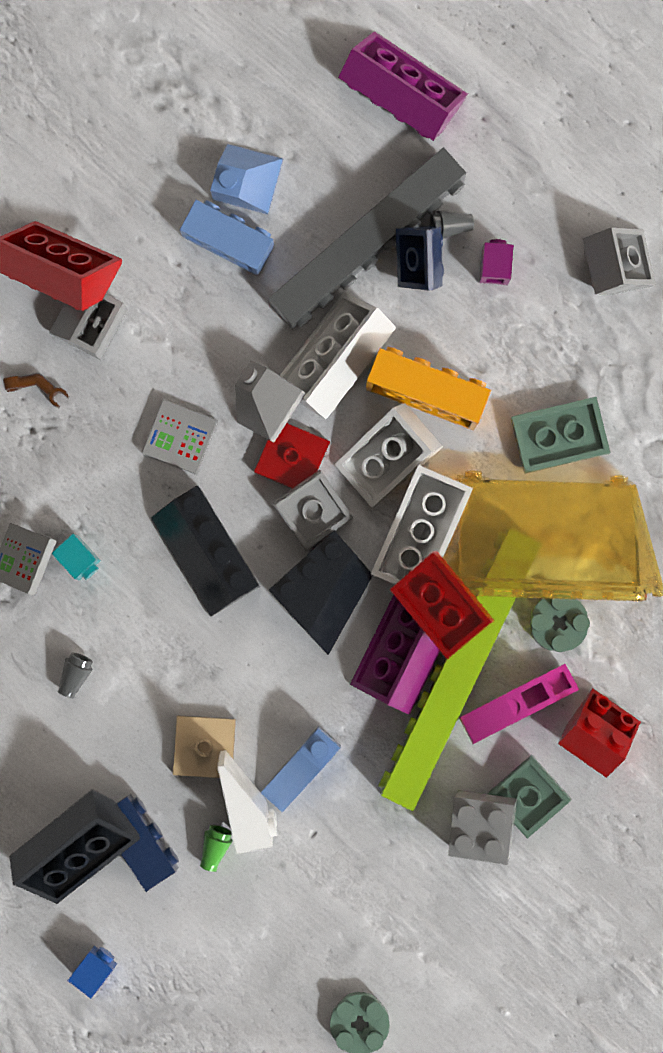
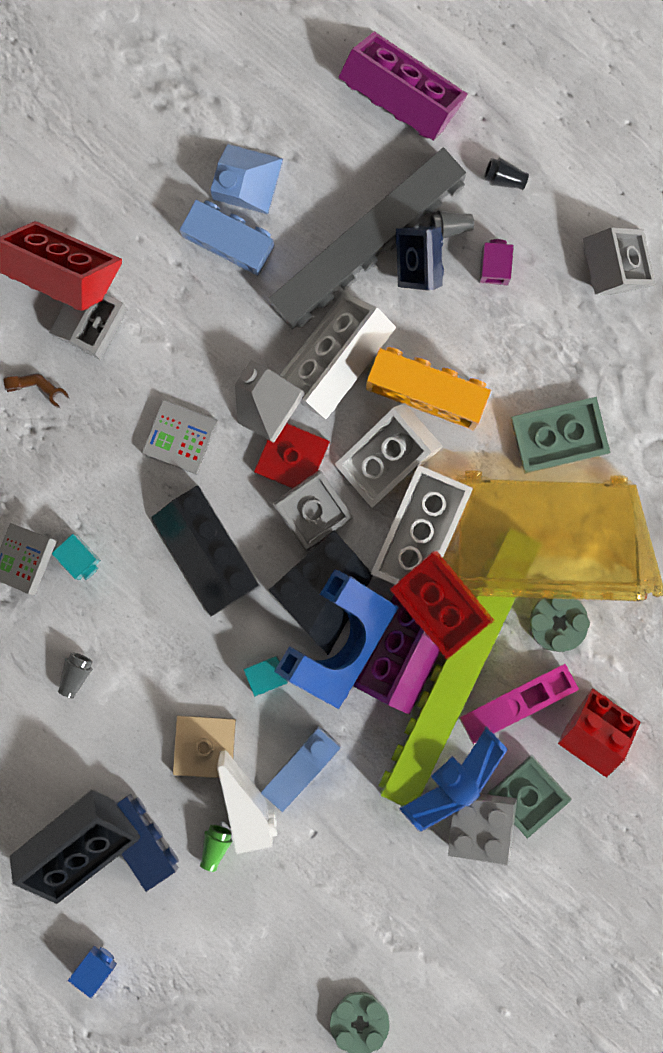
(262, 676): none -> teal brick
(335, 676): none -> blue arch
(457, 783): none -> blue plate
(505, 174): none -> black cone

